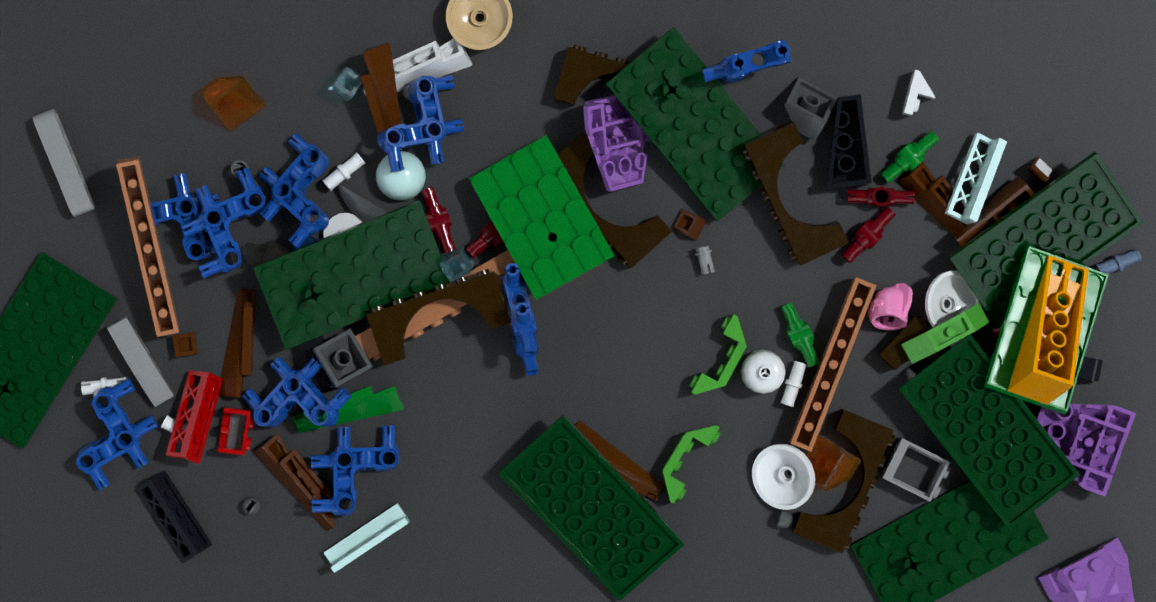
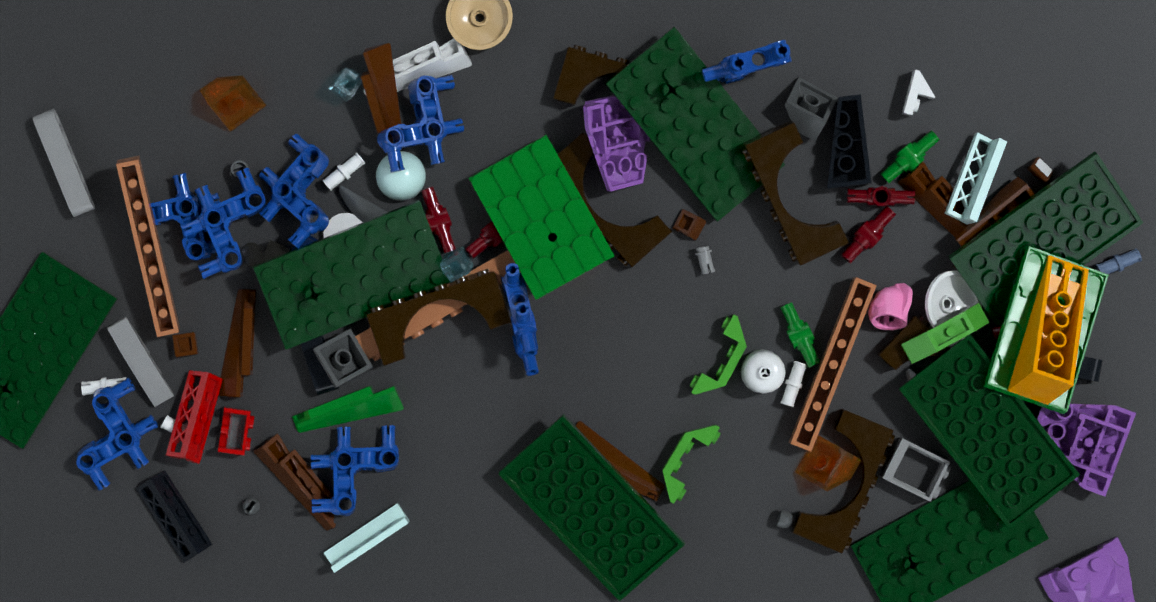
(285, 397): blue pin -> none
(773, 481): white dish -> none

